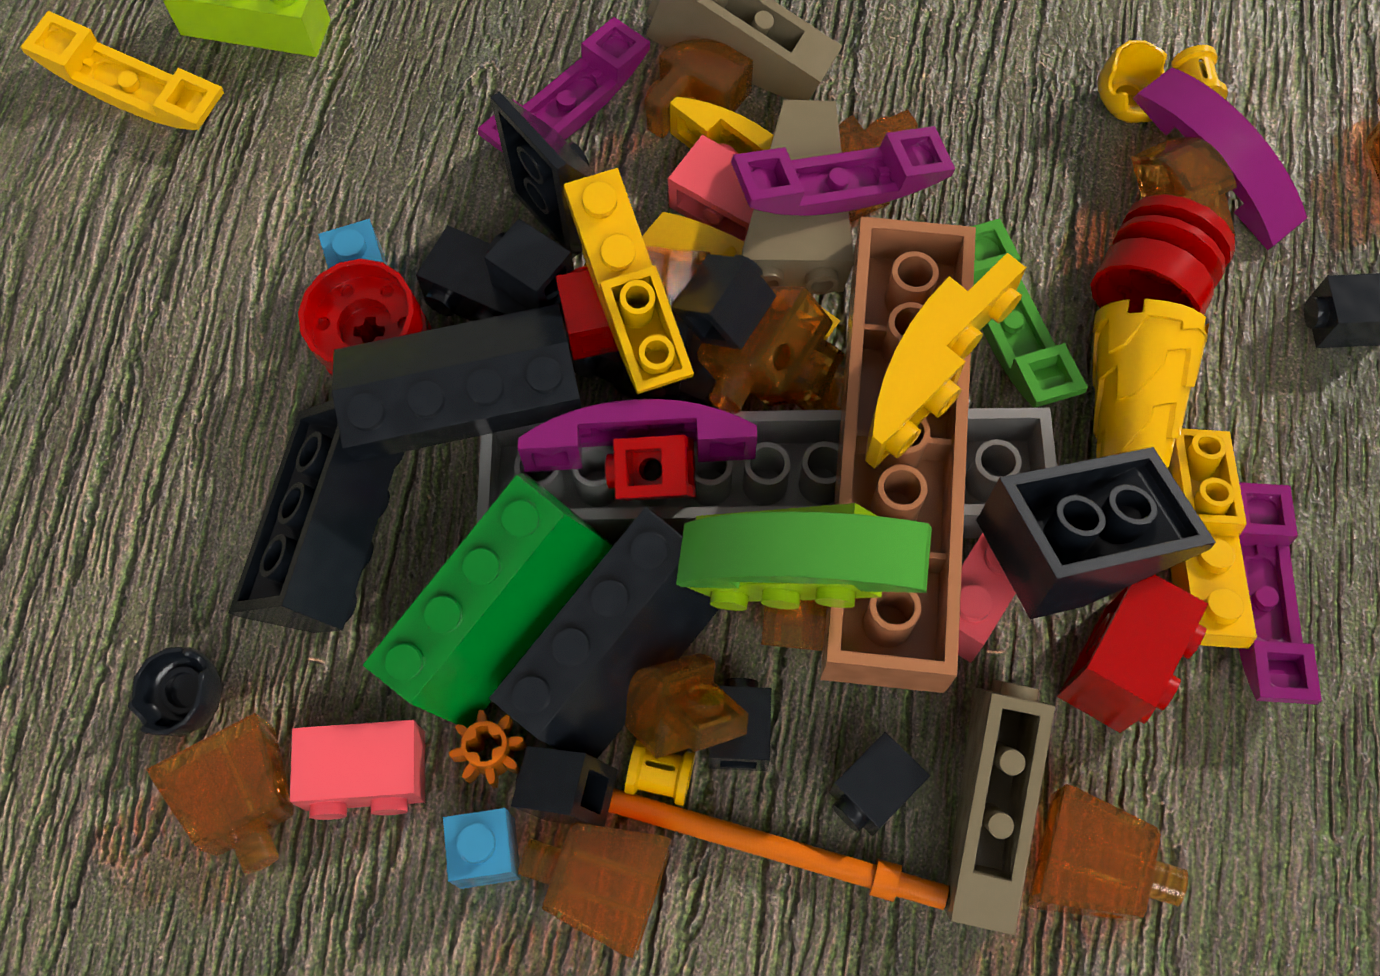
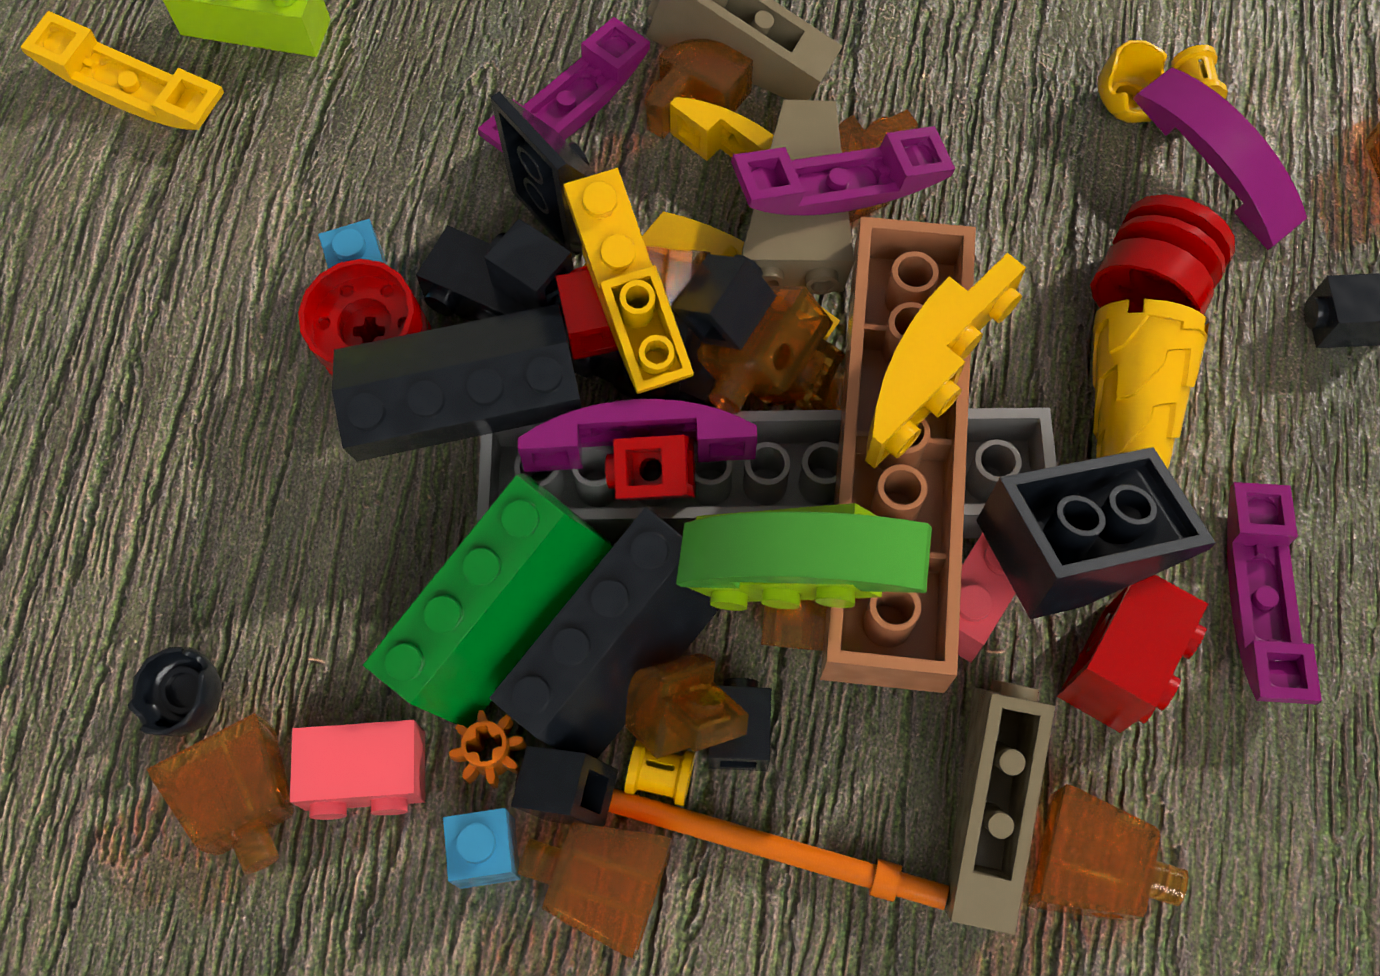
(314, 530): black slope -> none
(709, 190): coral brick -> none
(877, 785): black brick -> none
(1022, 341): bright green slope -> none
(1188, 170): clear orange brick -> none
(1209, 478): yellow slope -> none

